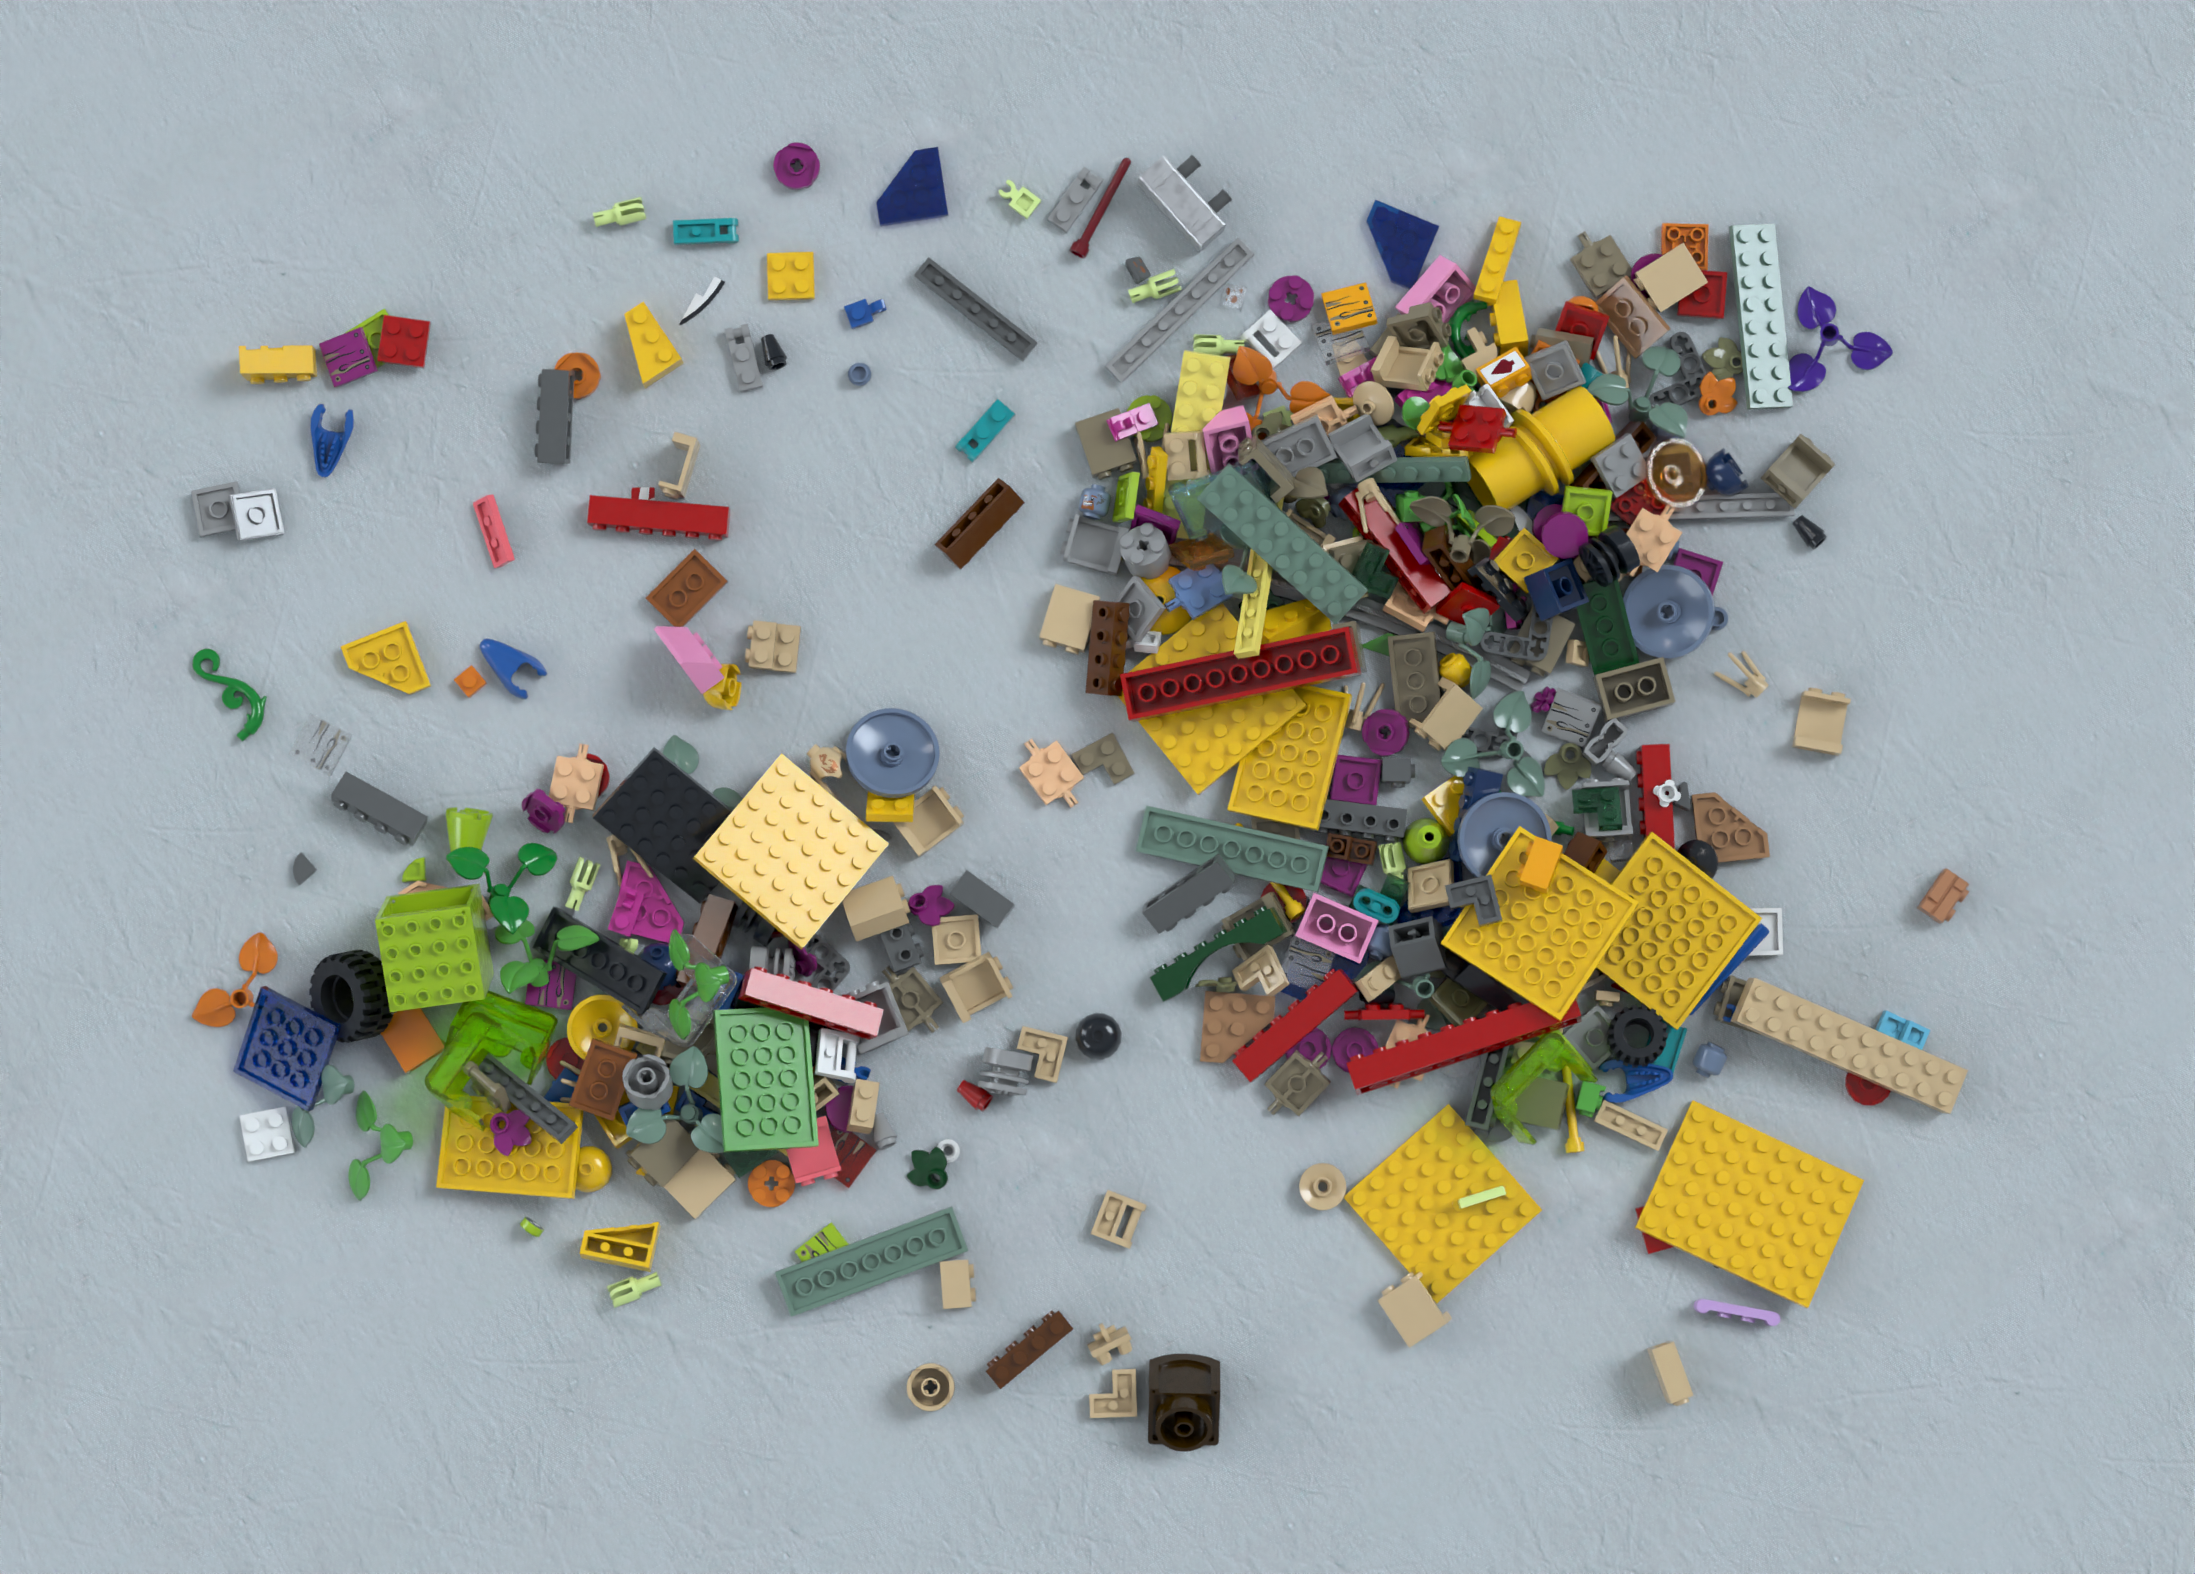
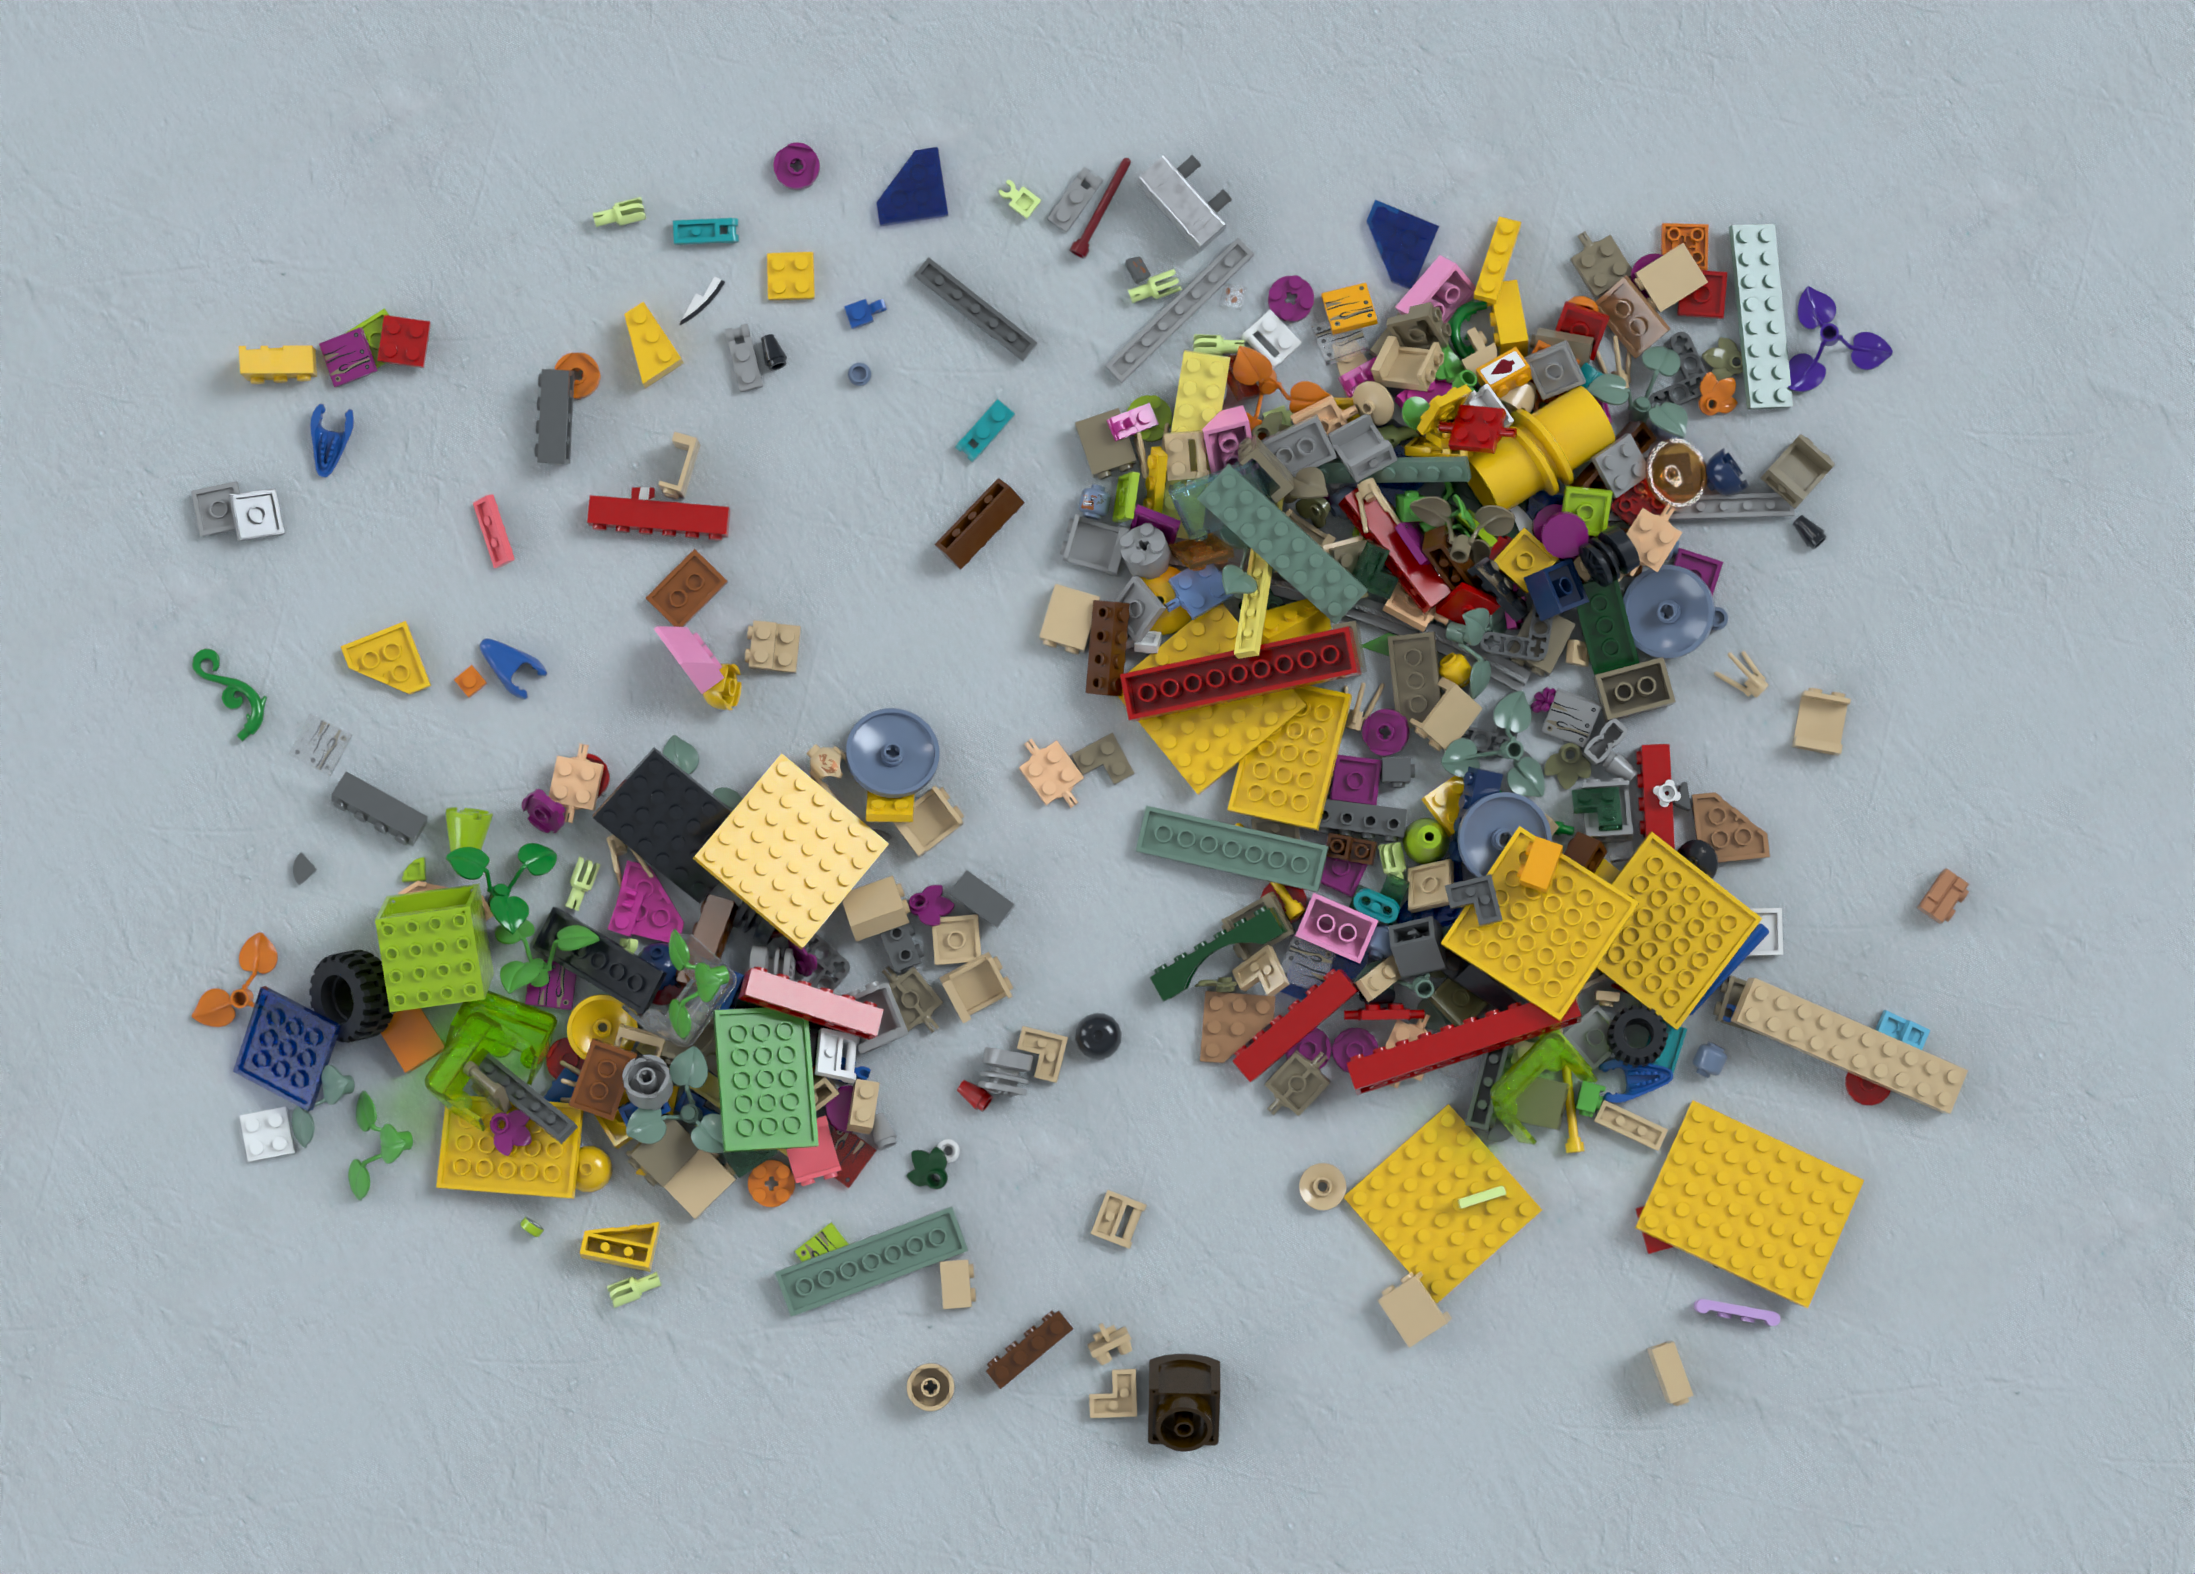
(1188, 894): dark grey brick -> none

